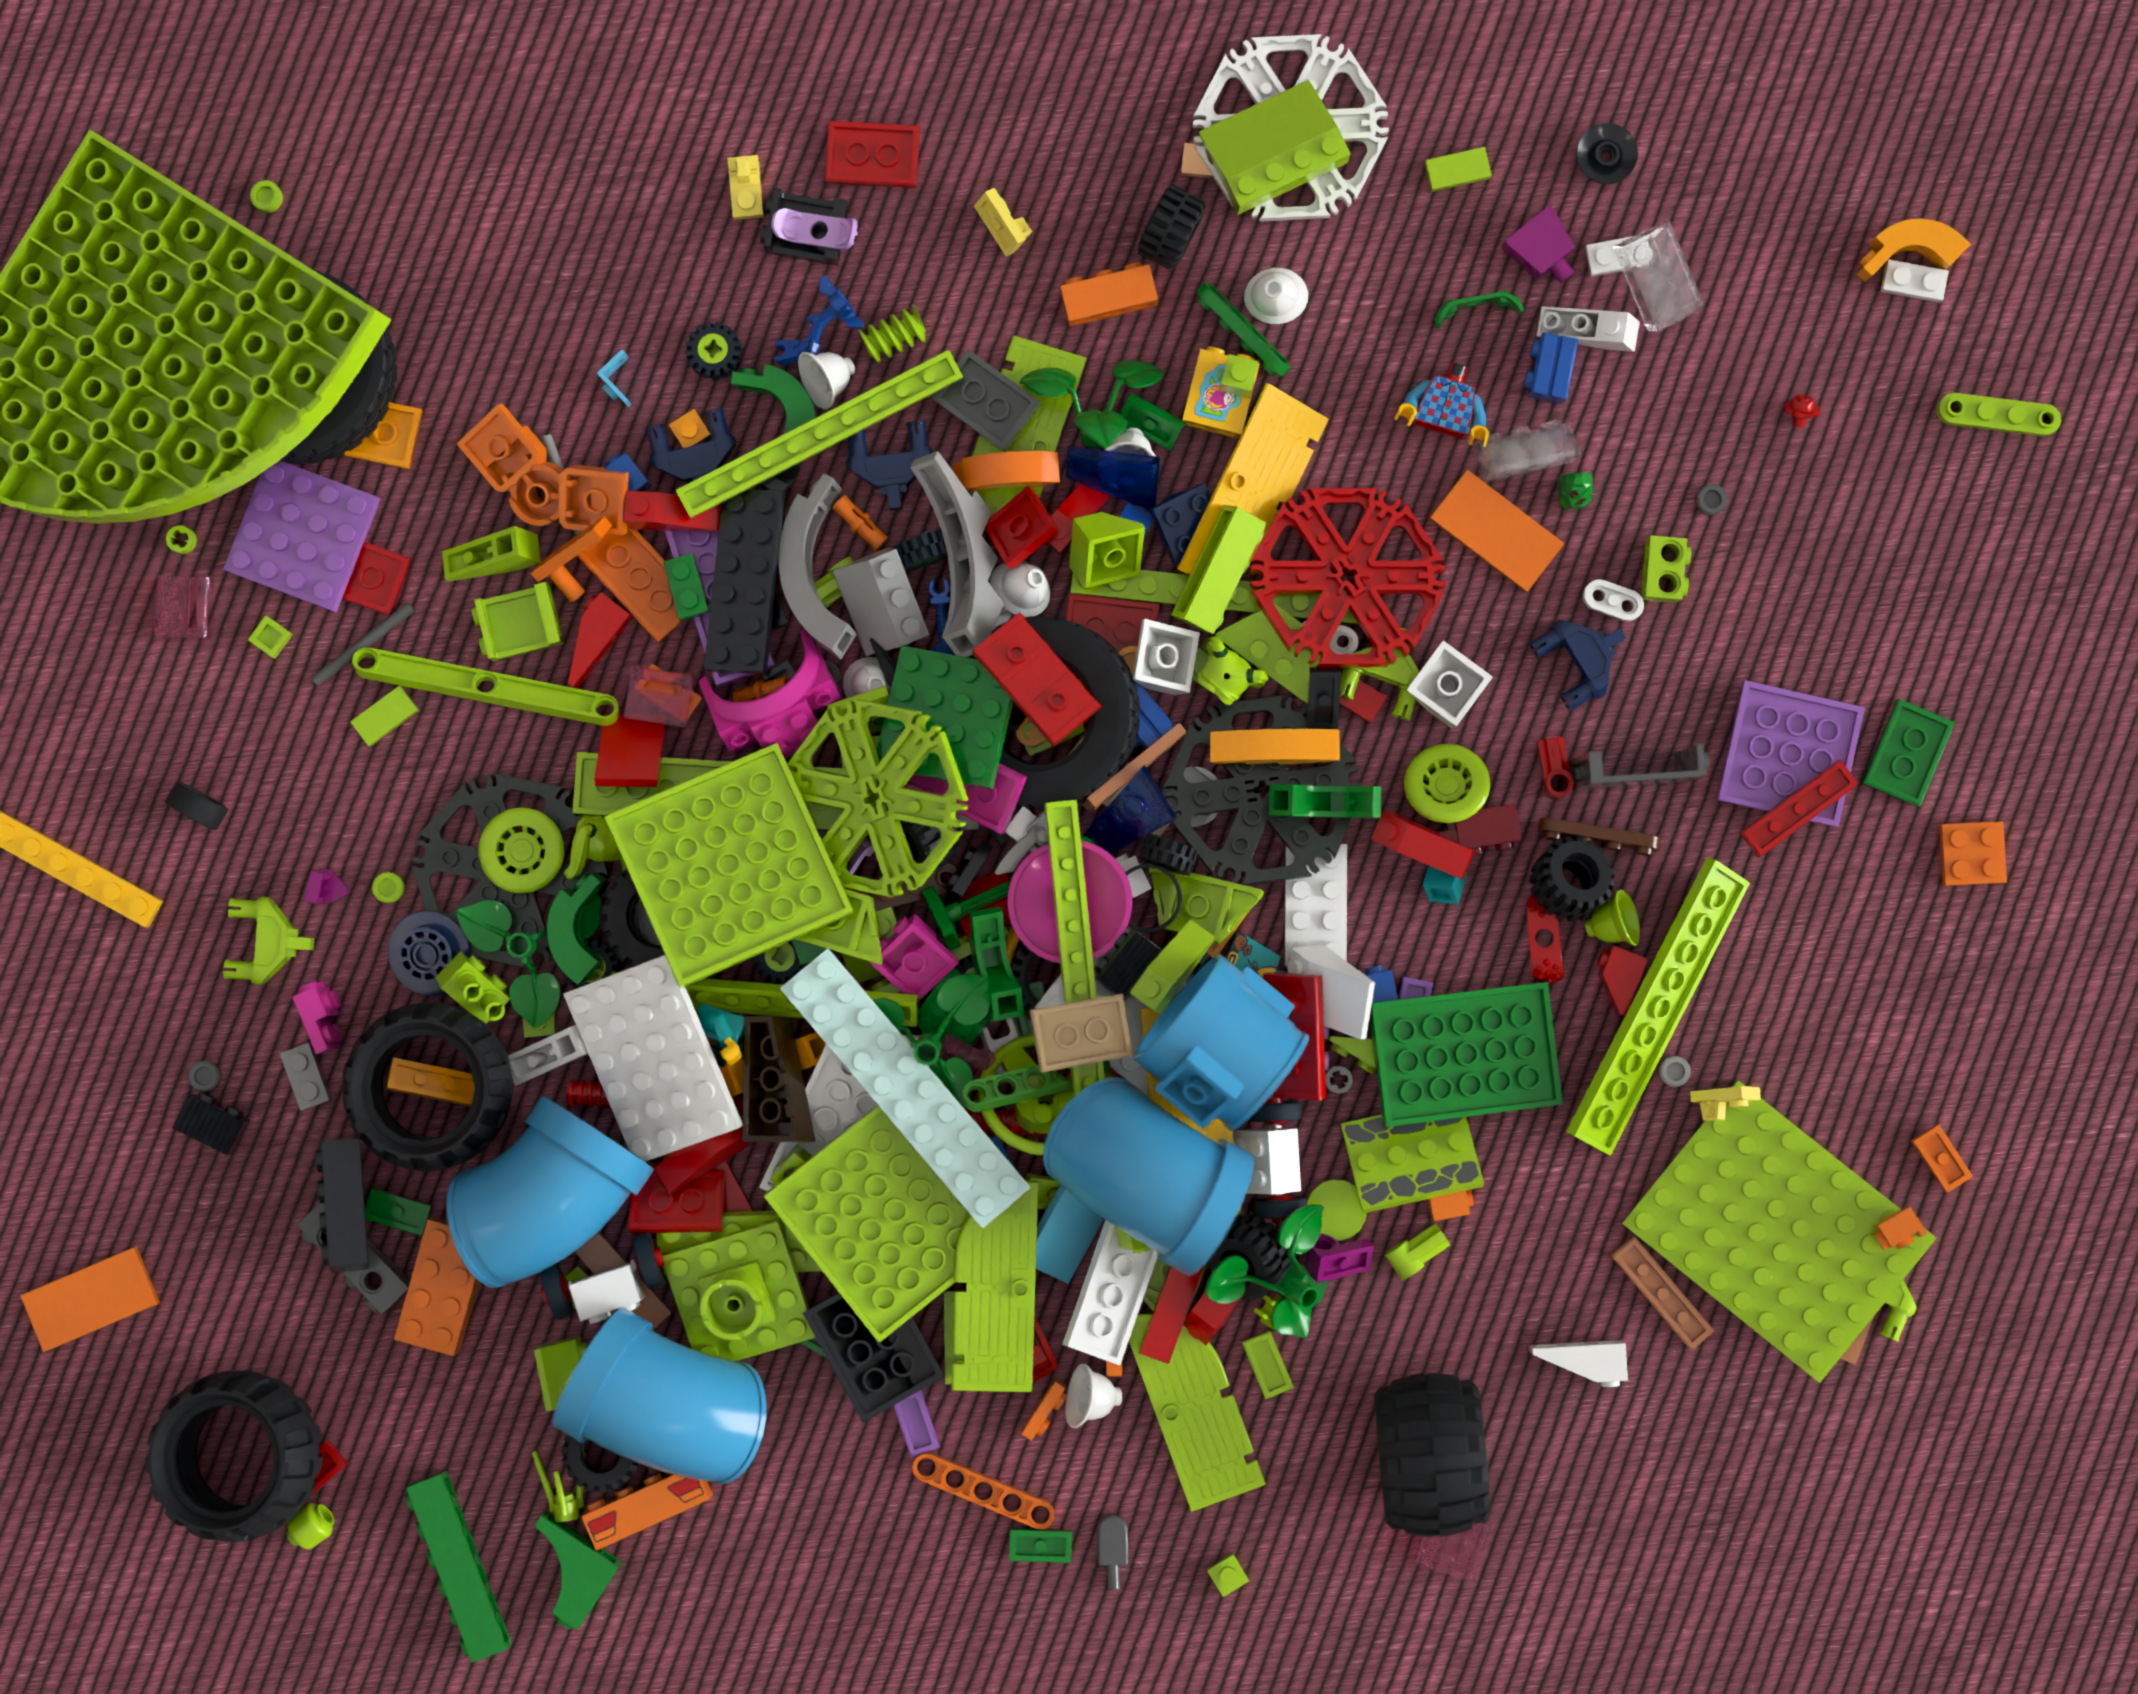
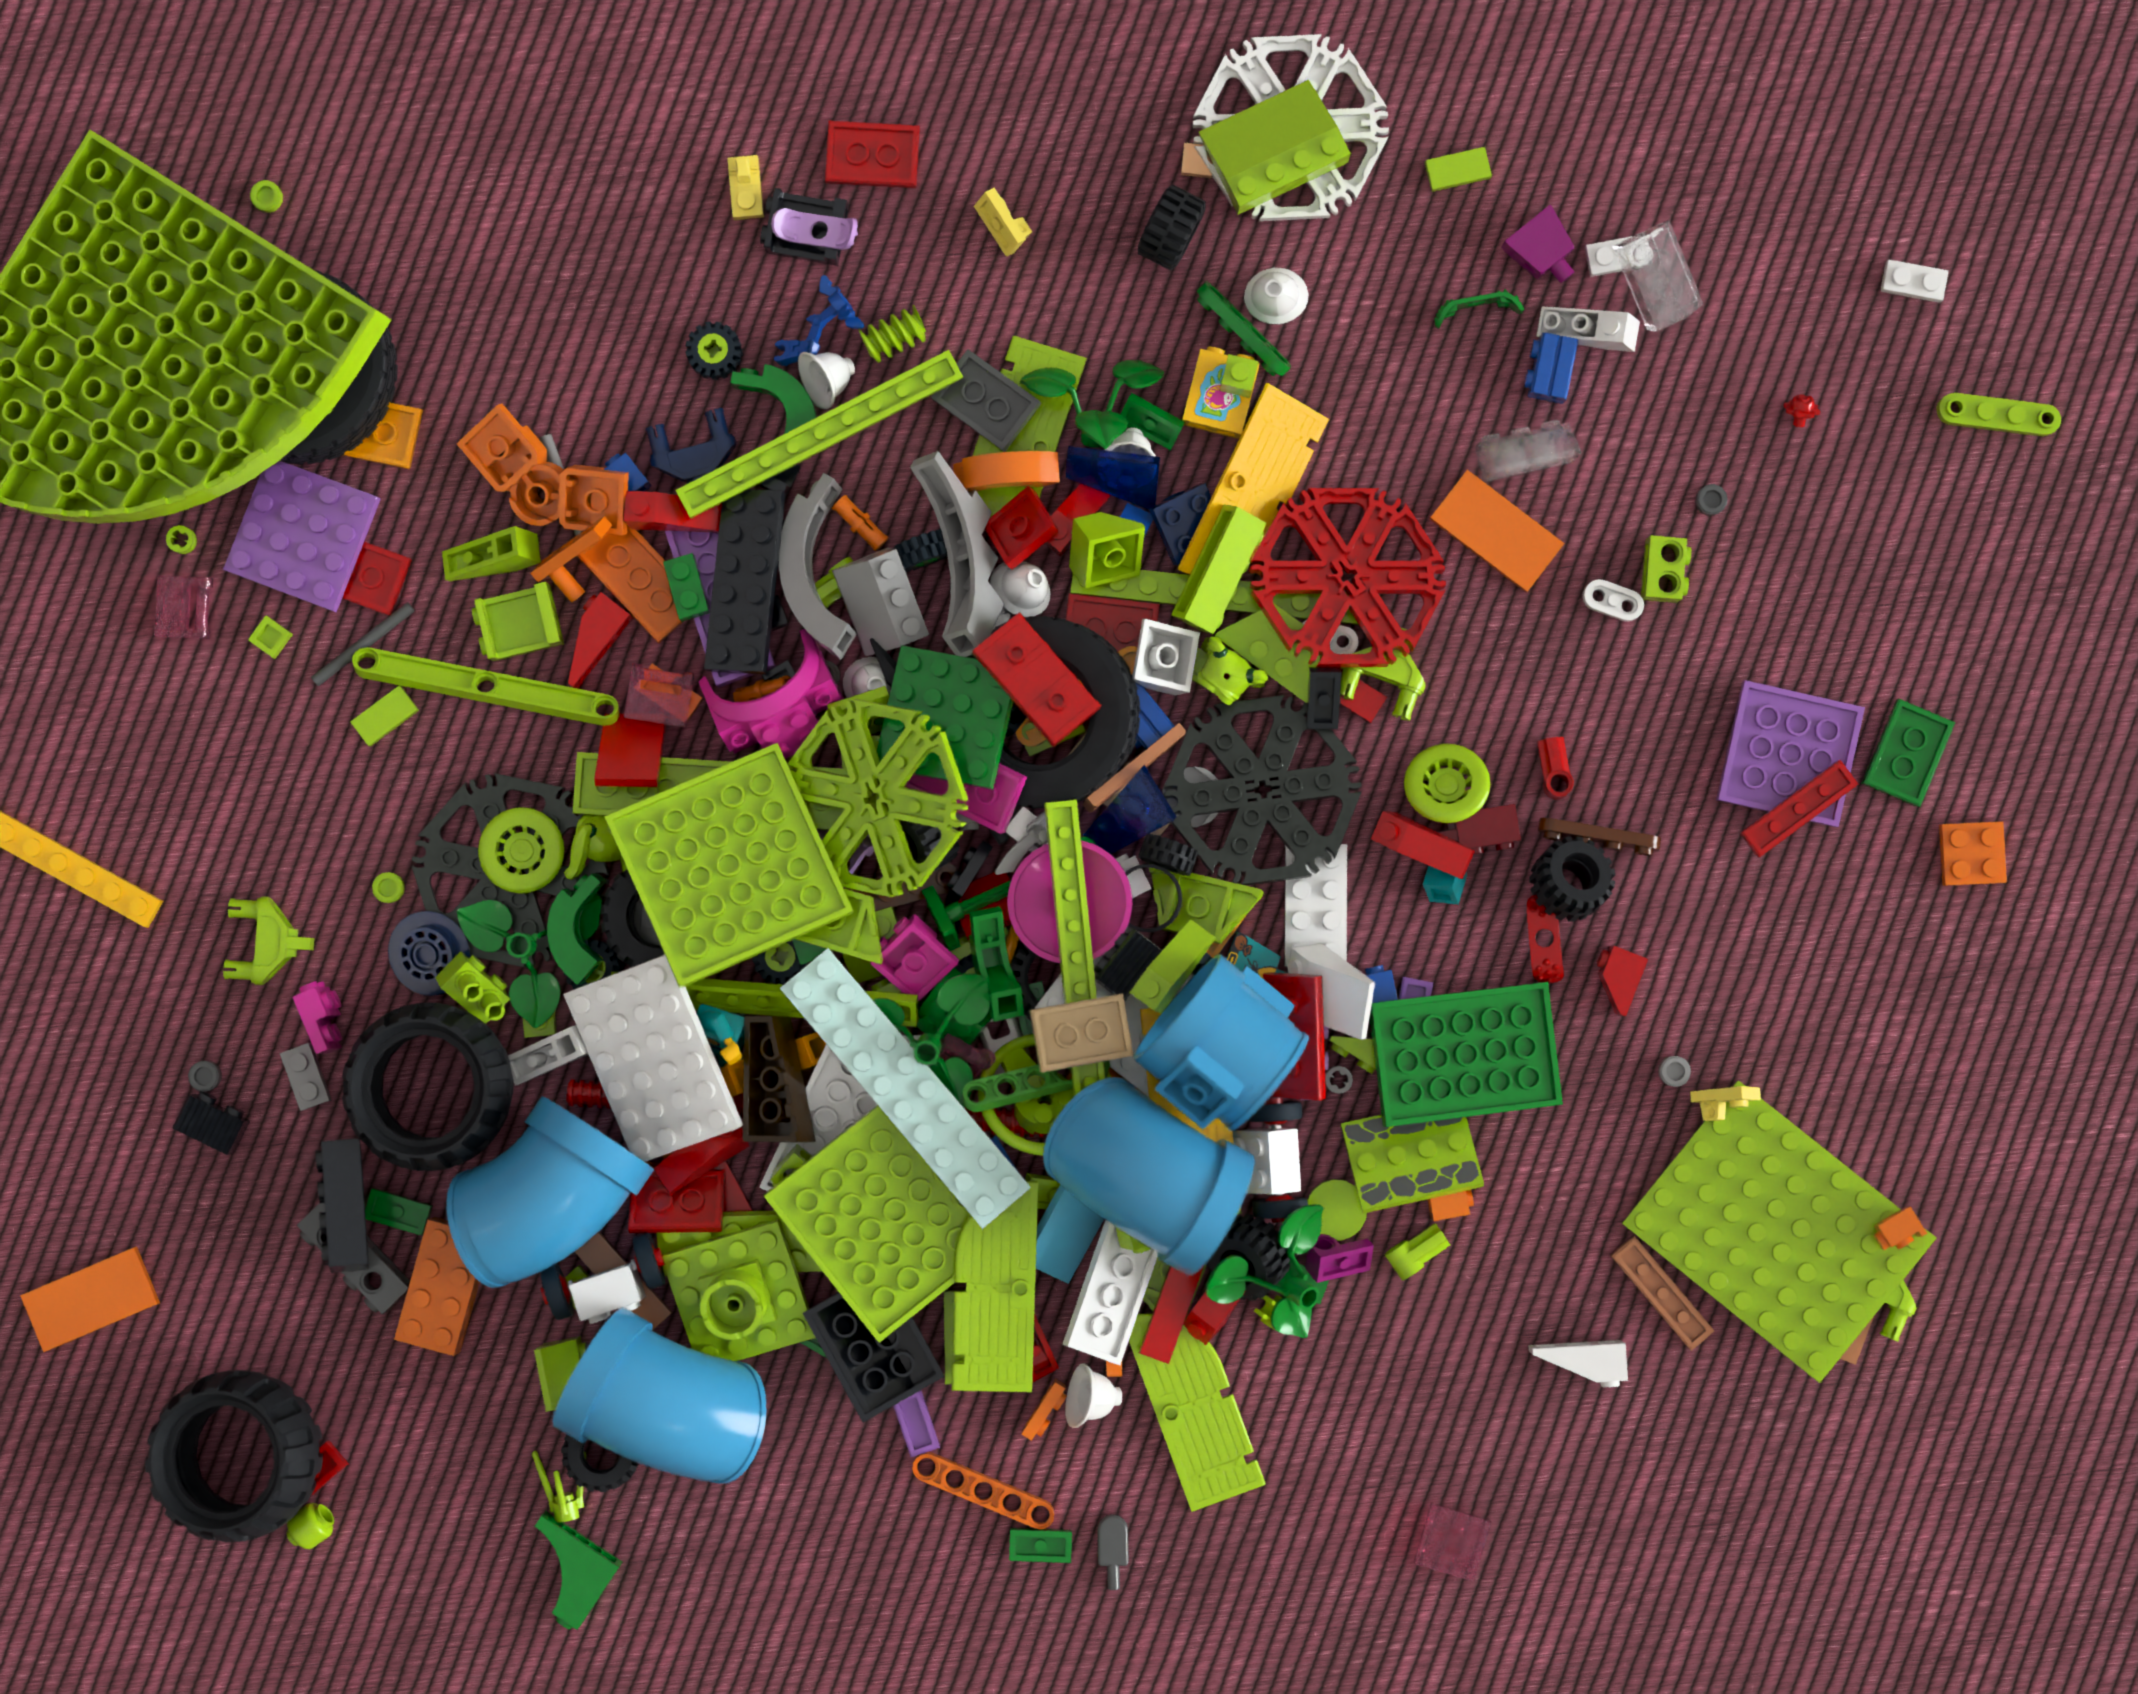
(196, 805): black tyre -> none
(325, 887): magenta tile -> none
(430, 1082): light orange plate -> none
(458, 1566): green brick -> none
(607, 370): medium azure bracket -> none
(642, 1507): orange brick -> none
(690, 429): light orange plate -> none
(888, 472): dark blue connector -> none
(940, 600): blue bar -> none
(1108, 294): orange brick -> none
(1227, 1574): lime plate -> none
(1267, 1364): lime tile -> none
(1275, 746): light orange slope -> none
(1325, 801): green arch -> none
(1432, 1454): black tyre -> none
(1447, 406): torso -> none
(1448, 685): white slope -> none
(1575, 490): green rock -> none
(1588, 771): dark grey panel -> none
(1589, 651): dark blue connector -> none
(1609, 139): black dish -> none
(1615, 921): lime hat -> none
(1658, 1006): lime plate -> none
(1923, 236): light orange arch -> none
(1941, 1158): orange plate -> none

